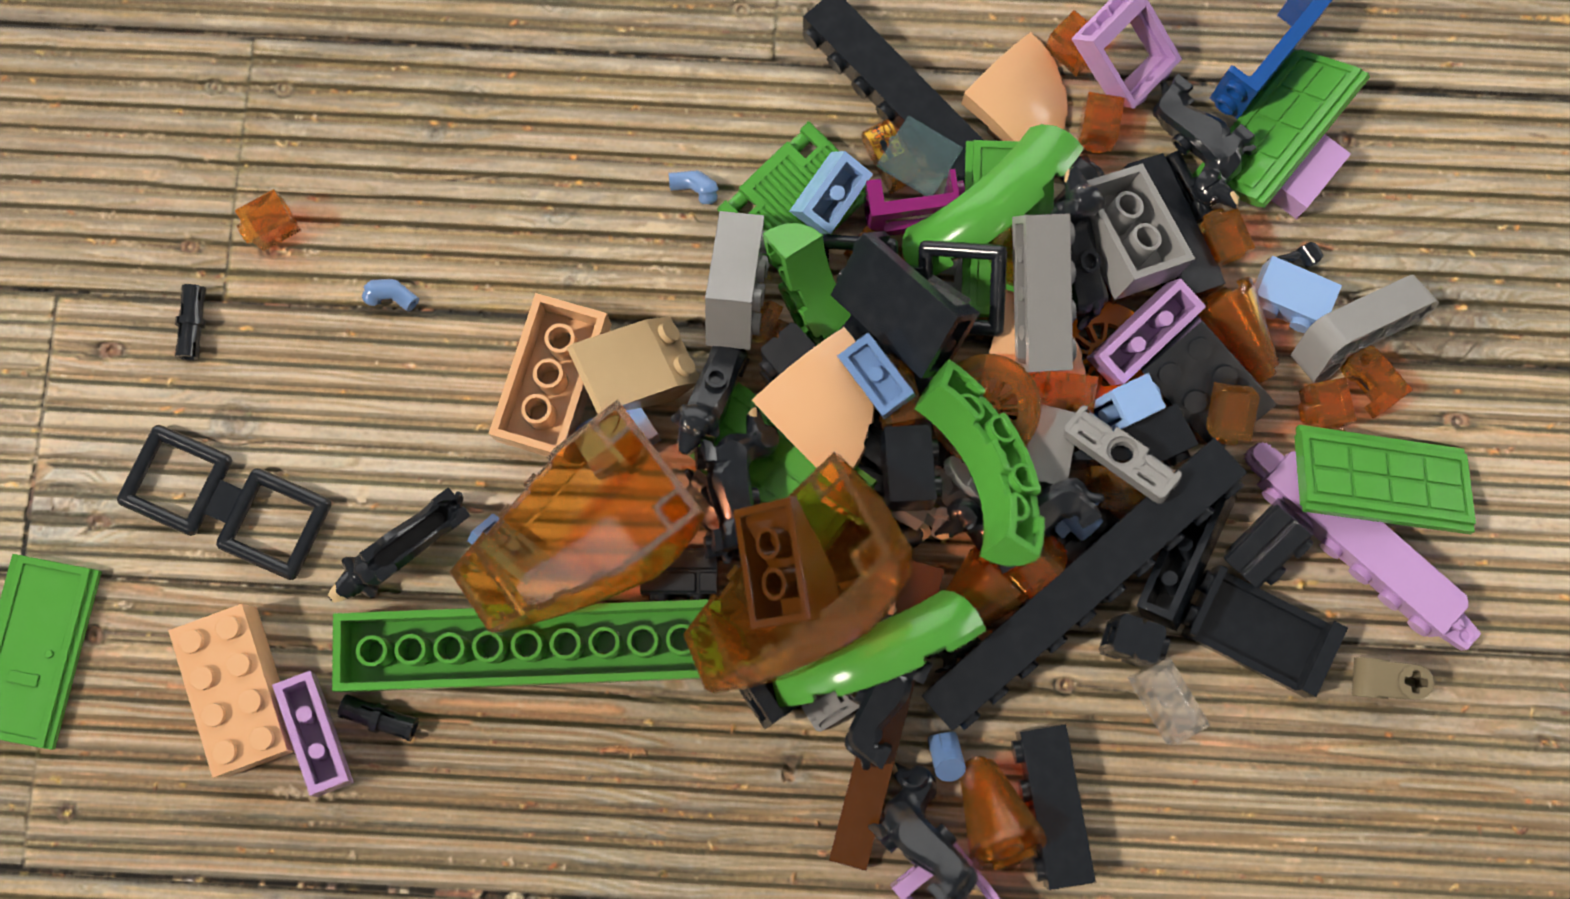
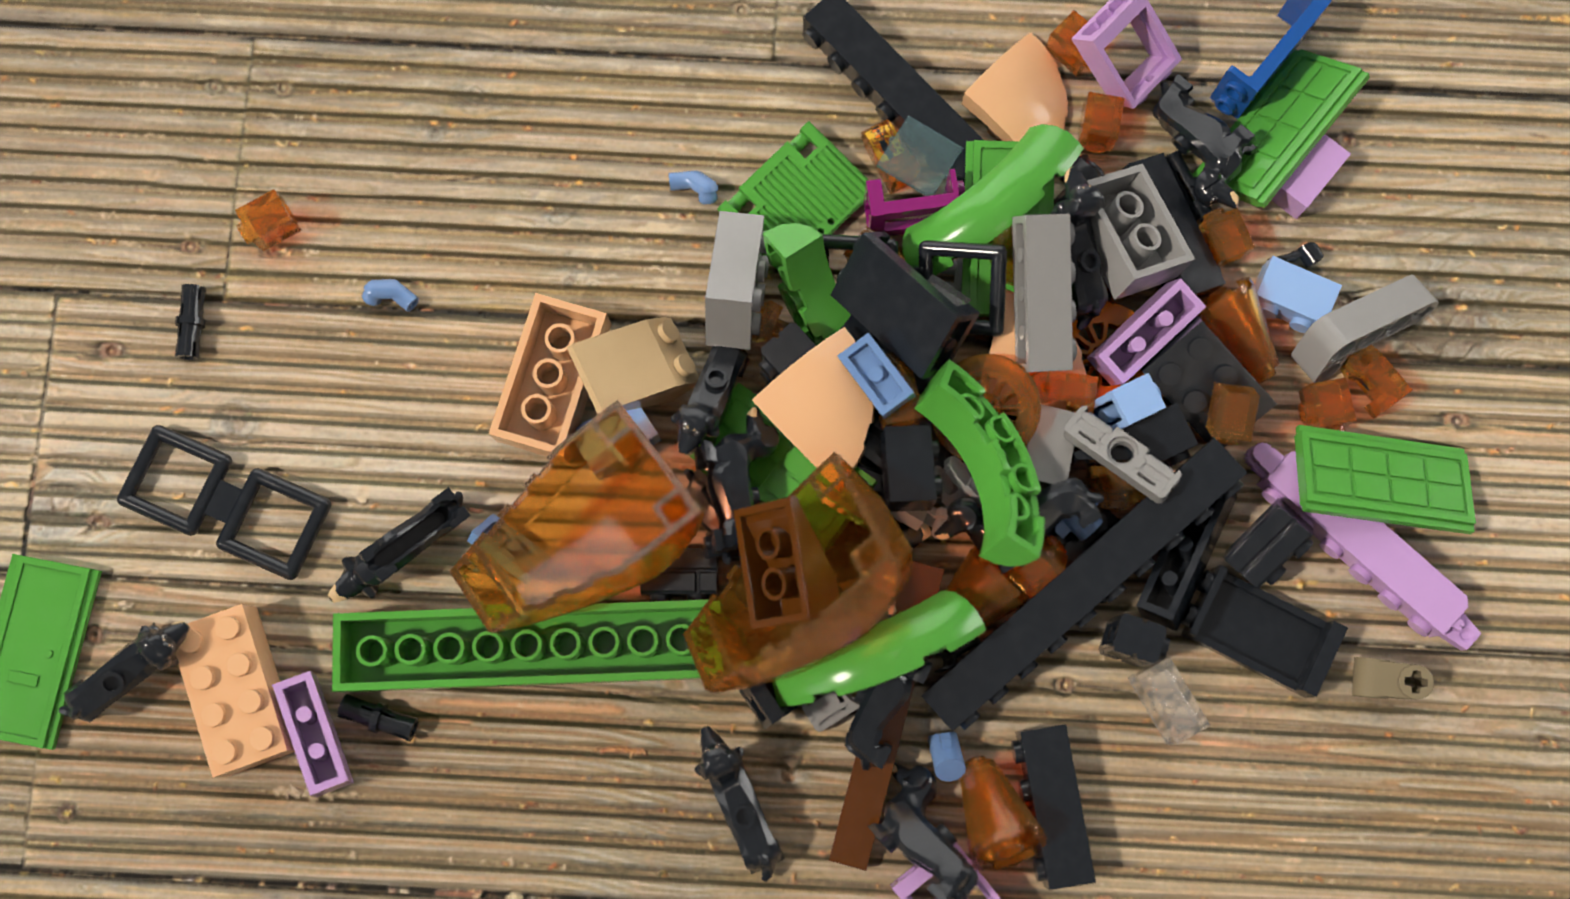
(125, 670): none -> black animal
(738, 803): none -> black animal
(831, 192): light blue brick -> none

